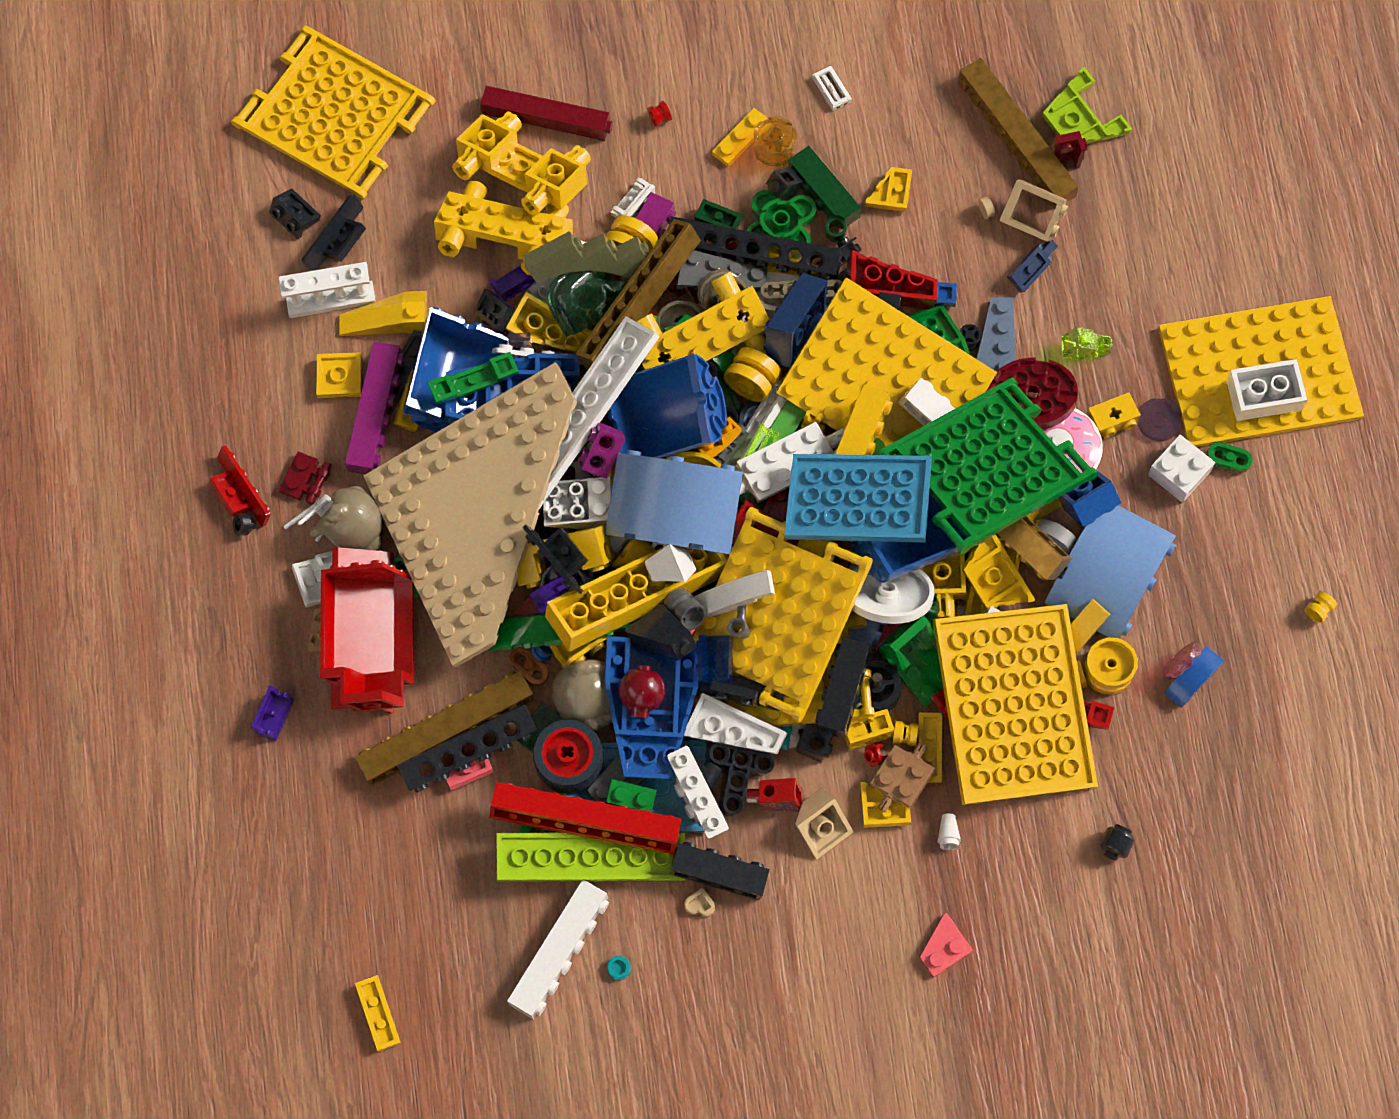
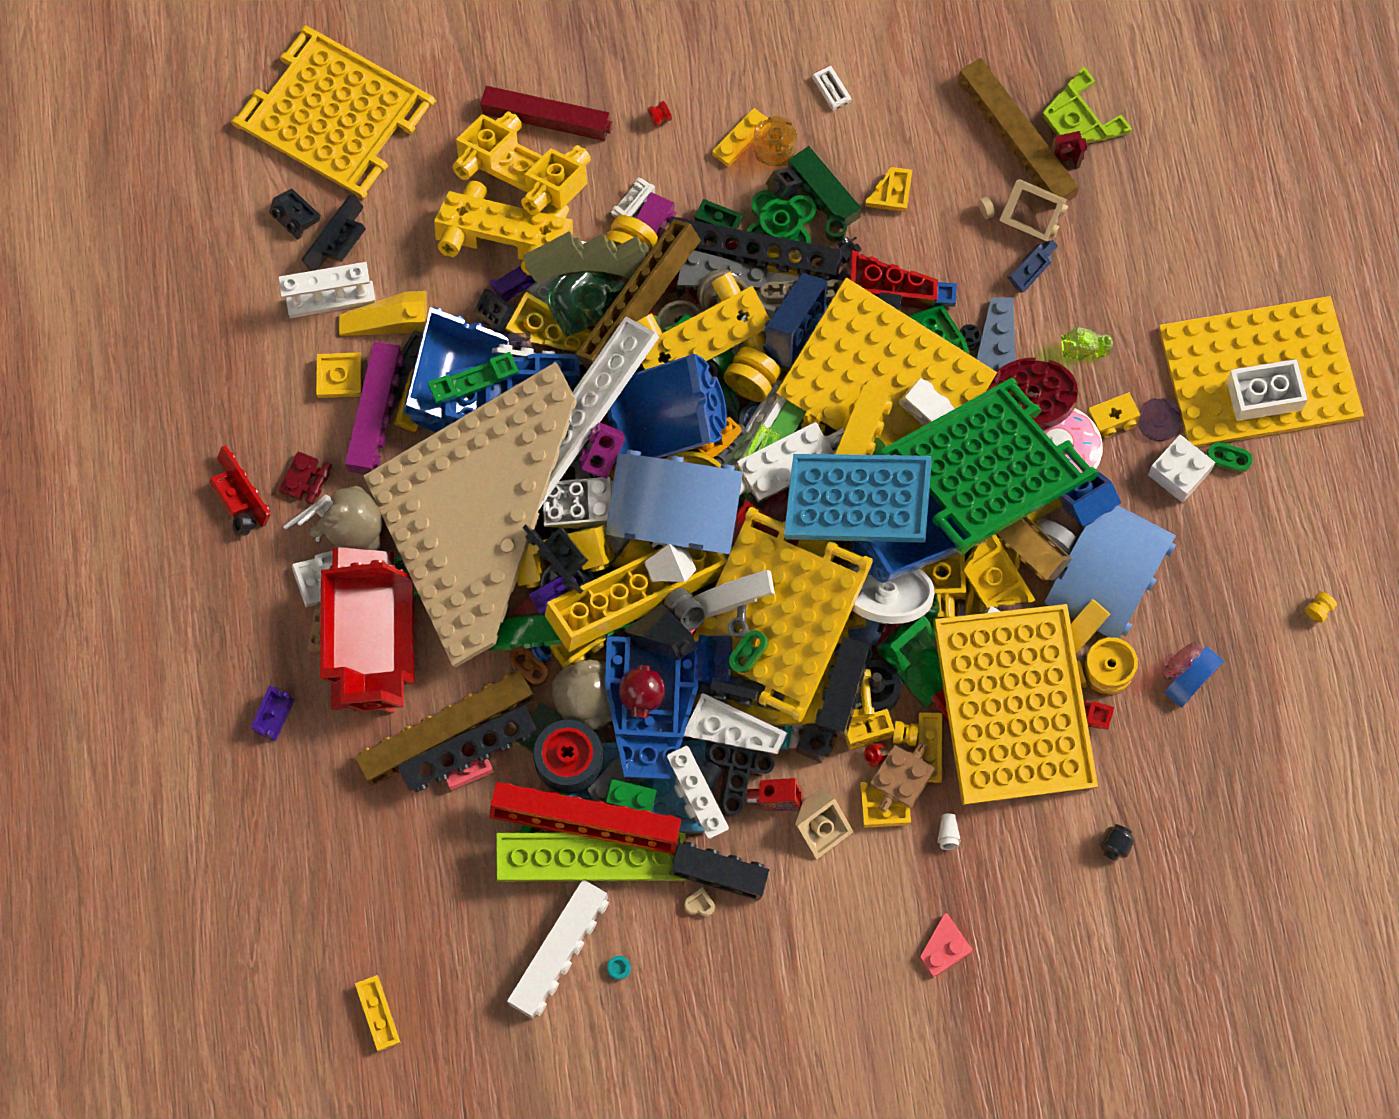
(747, 649): none -> green plate

